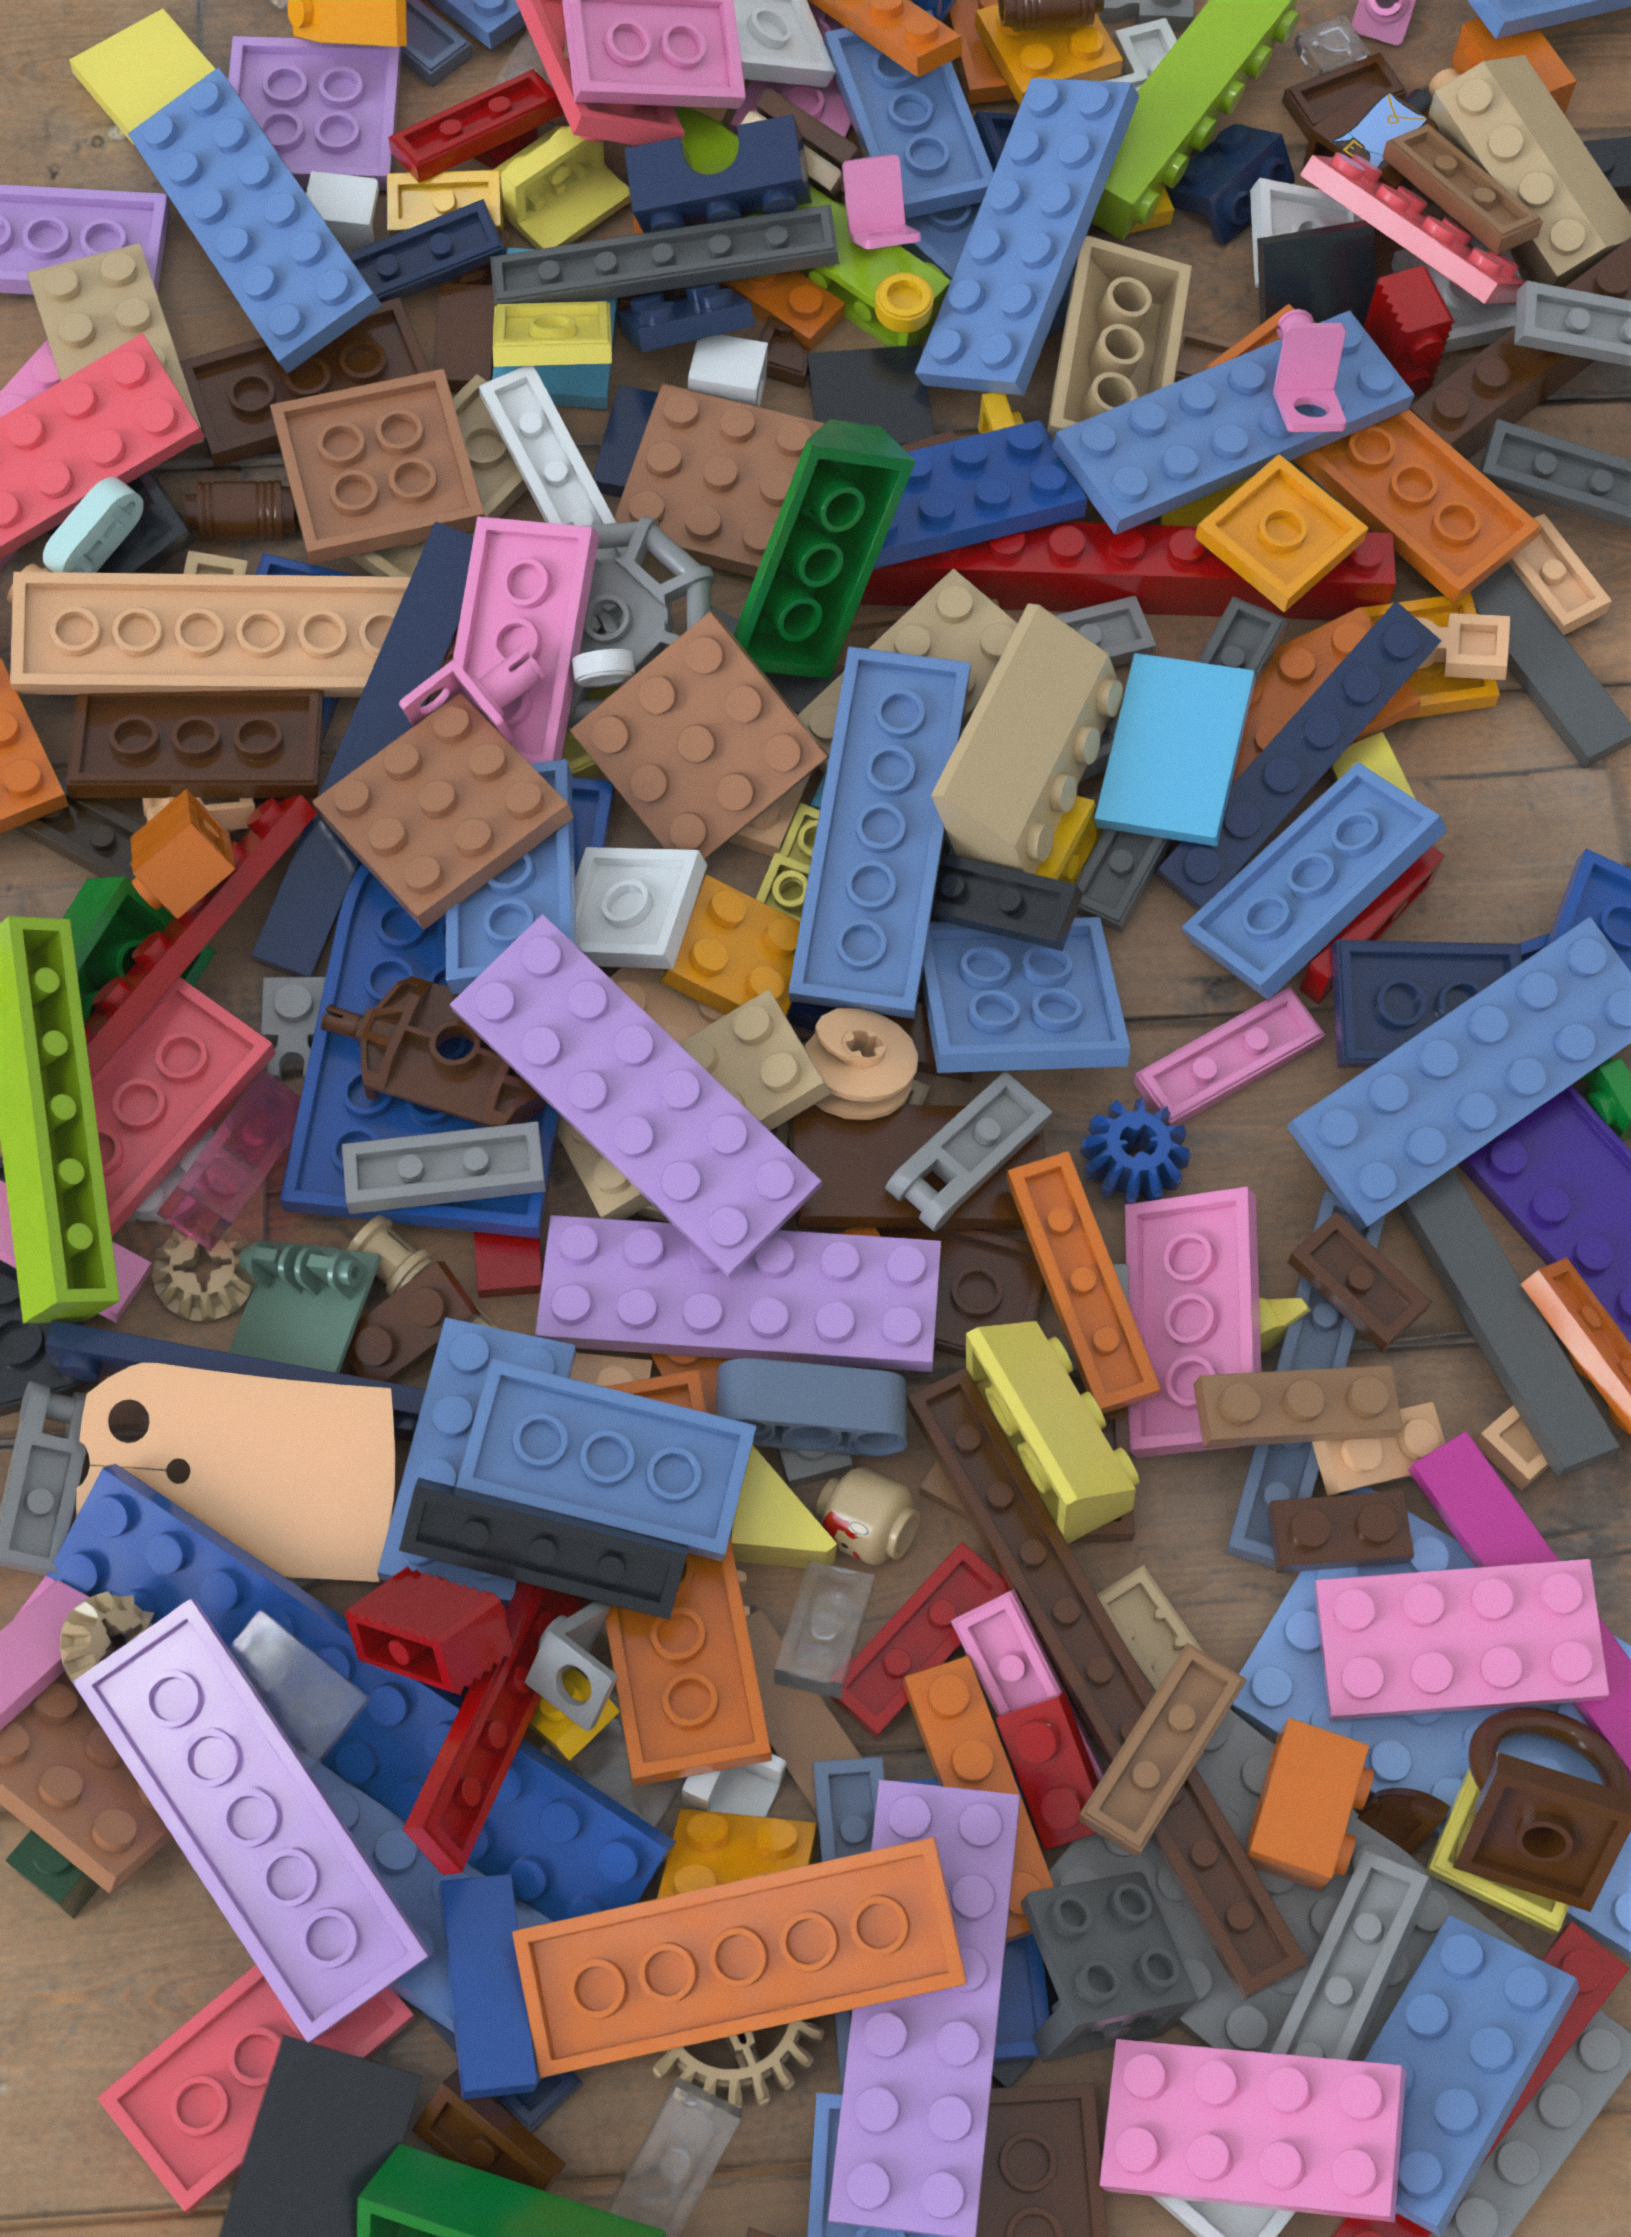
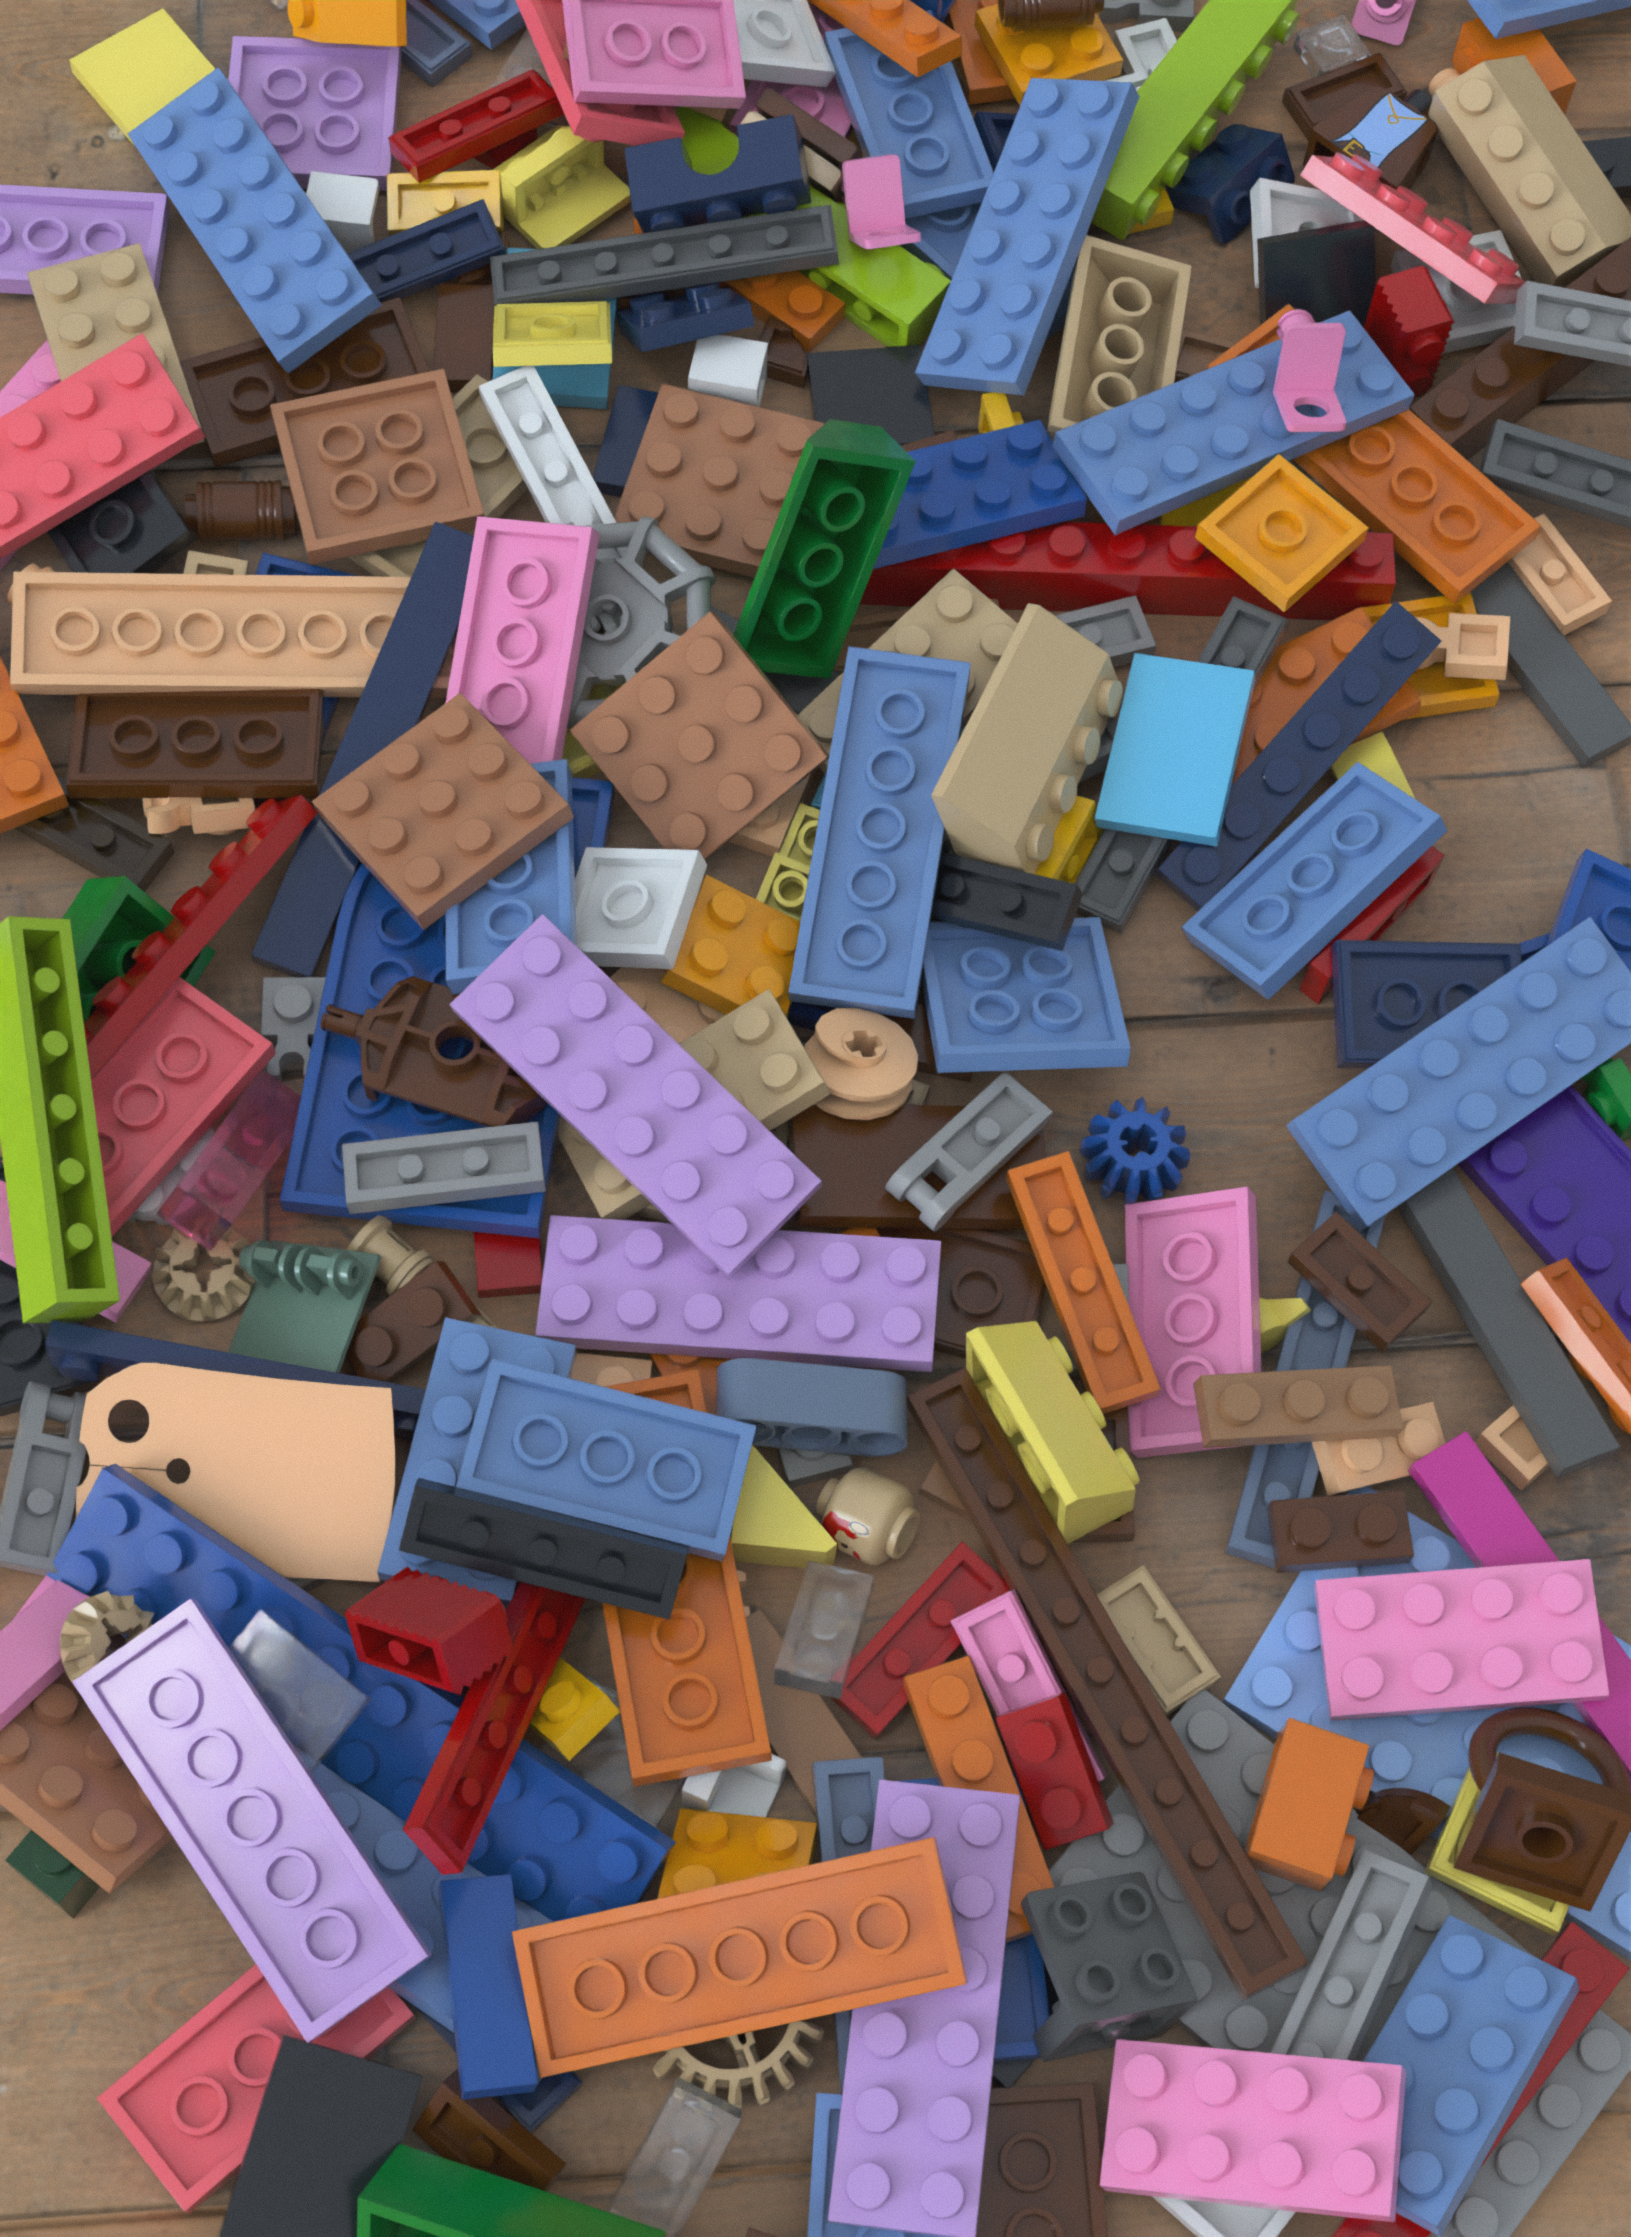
(94, 528): light aqua beam -> none
(180, 855): orange brick -> none
(488, 693): bright pink bracket -> none
(566, 1645): light grey bracket -> none
(603, 667): white tile -> none
(904, 302): yellow tile -> none
(1162, 1750): medium nougat tile -> none
(1230, 1057): bright pink tile -> none
(1462, 189): medium nougat tile -> none

